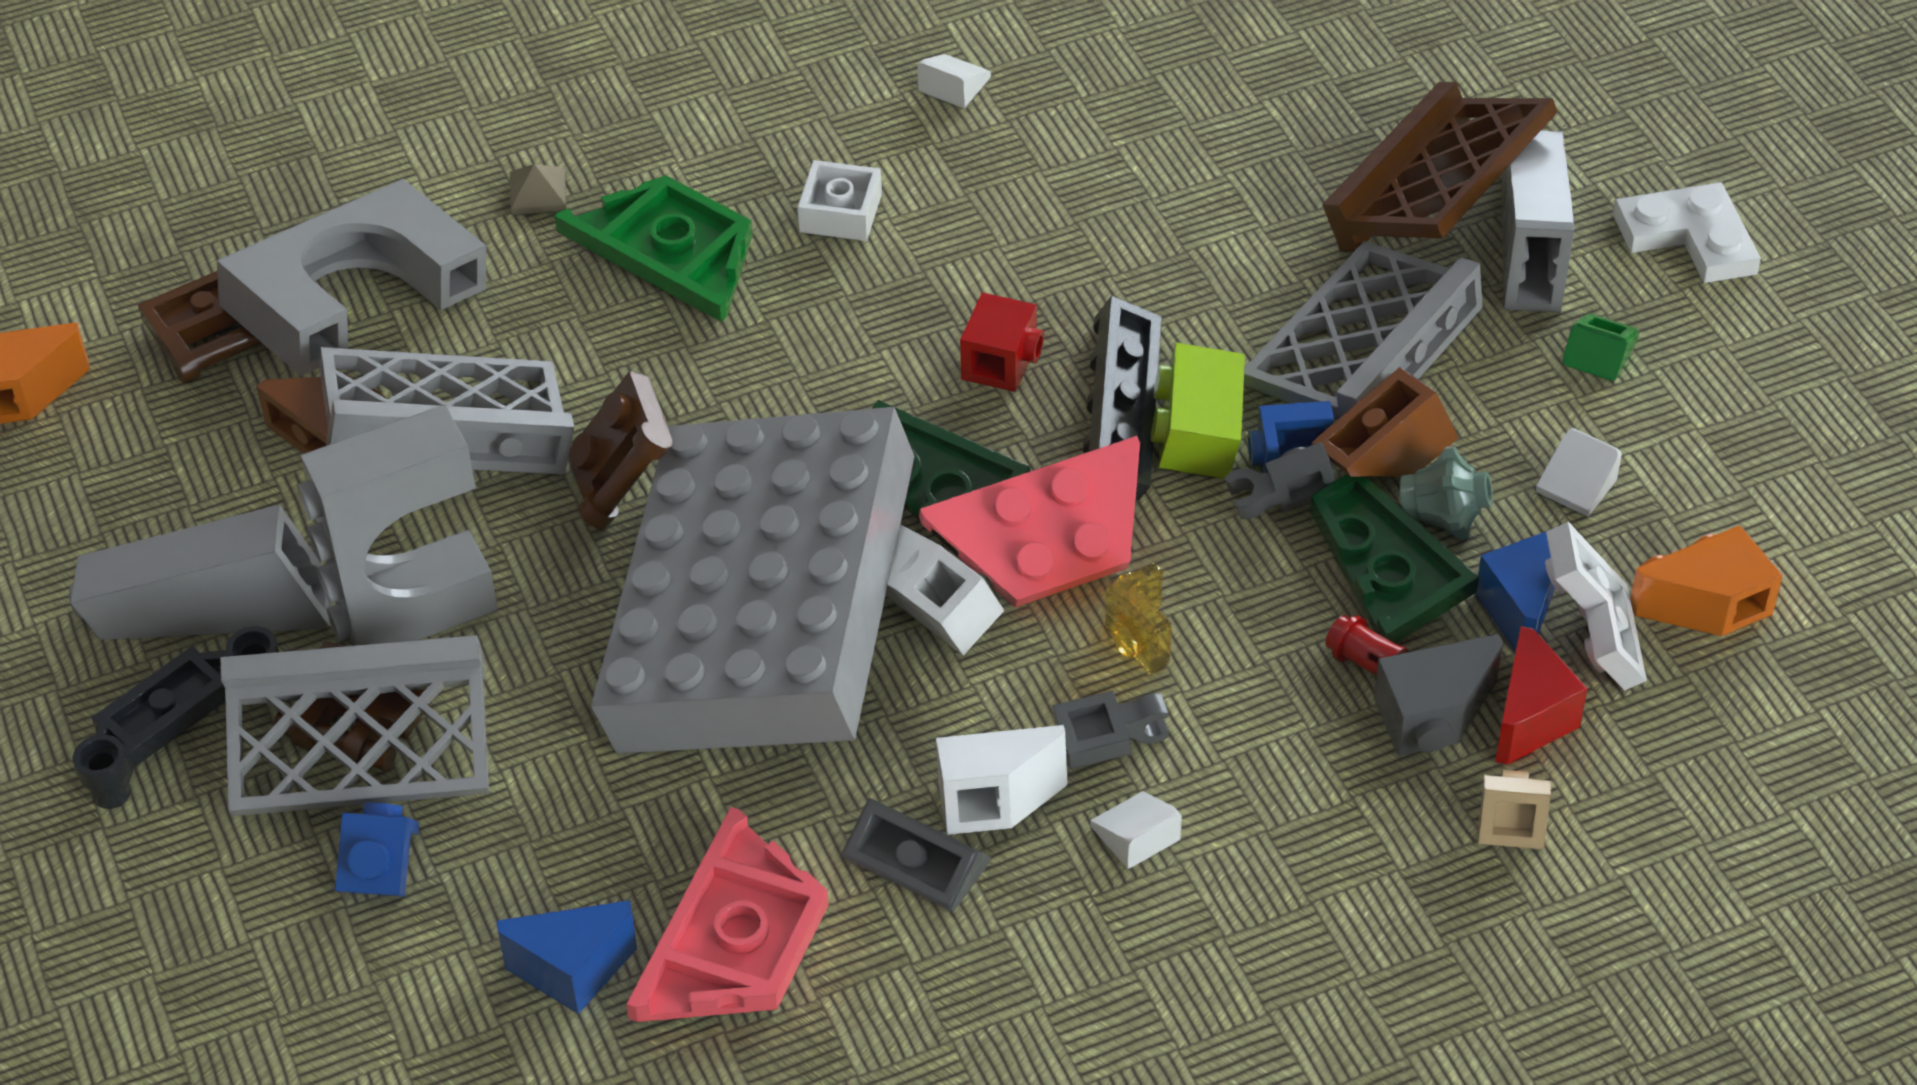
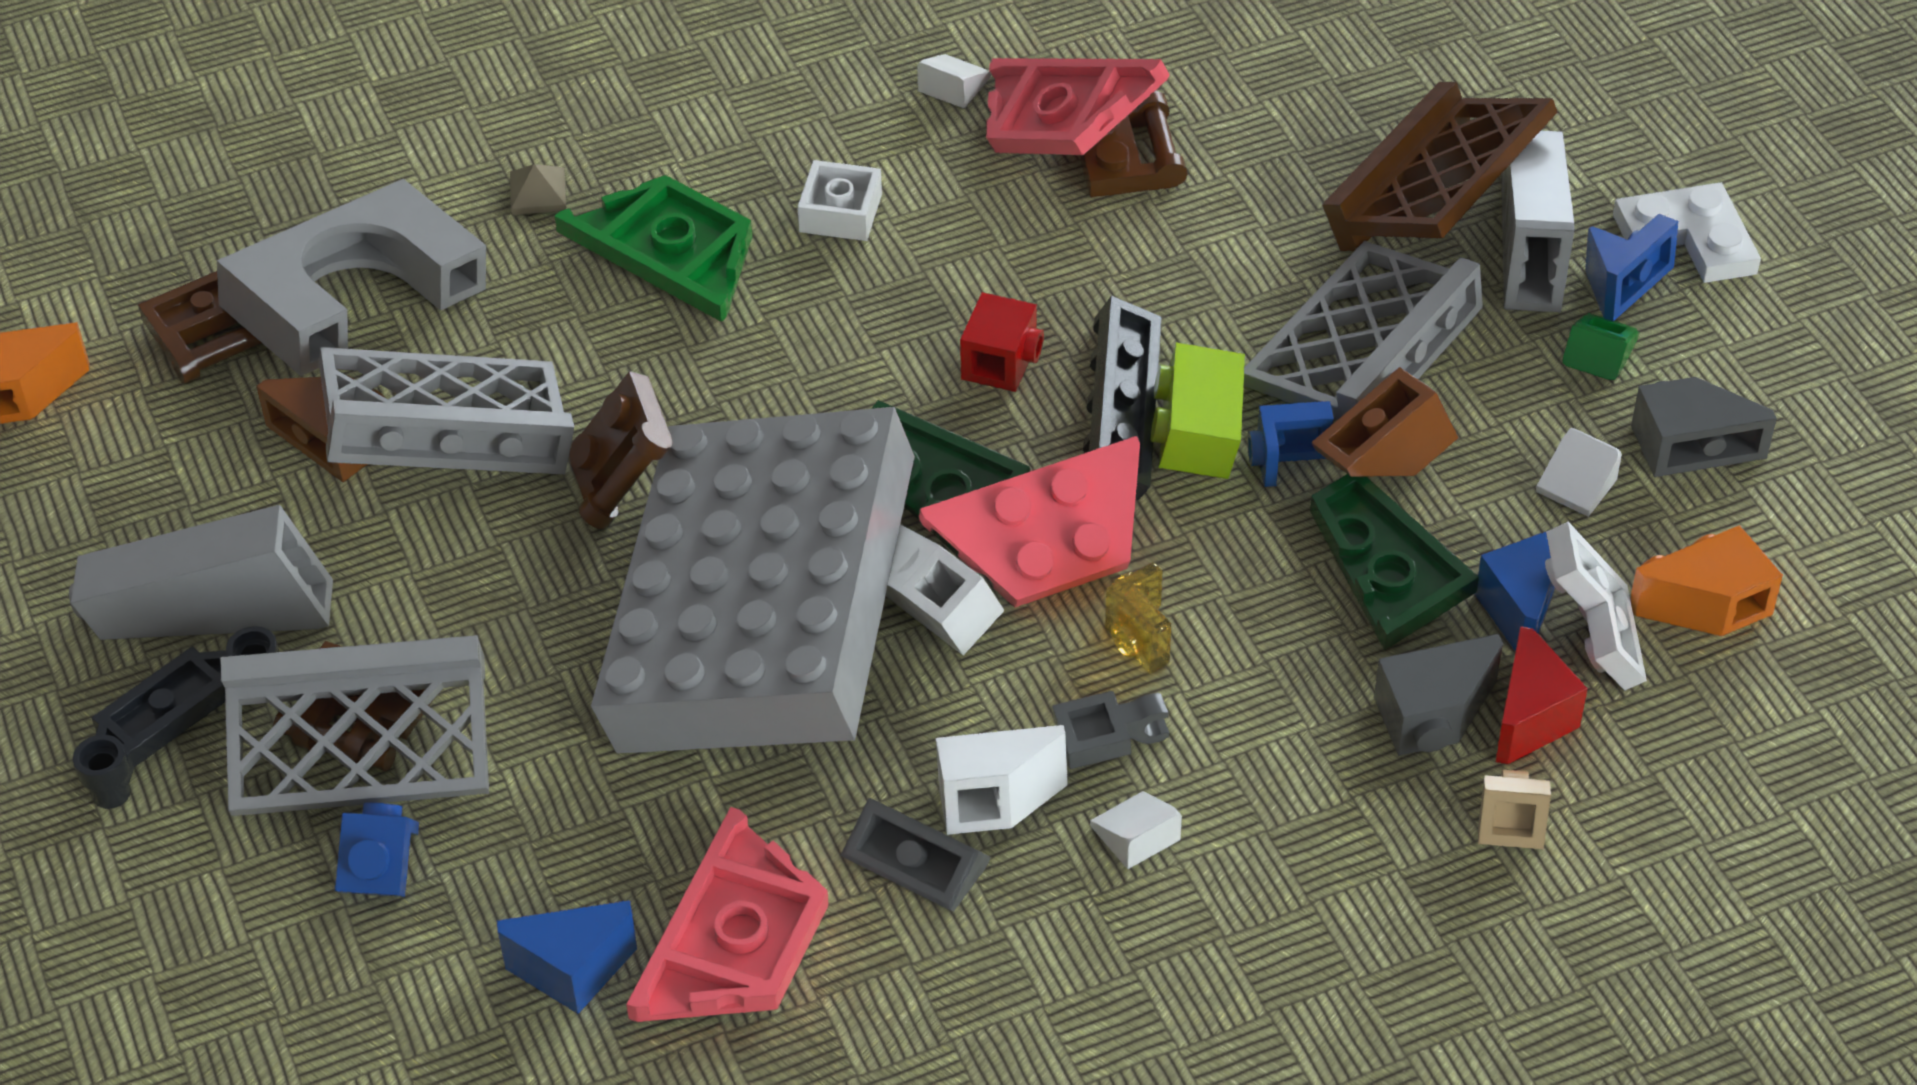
(361, 490): light grey arch -> none
(1064, 102): none -> coral wing
(1115, 163): none -> reddish brown plate
(1287, 483): dark grey plate -> none
(1355, 642): red pin -> none
(1447, 493): sand green rock -> none
(1626, 269): none -> blue slope
(1698, 426): none -> dark grey slope

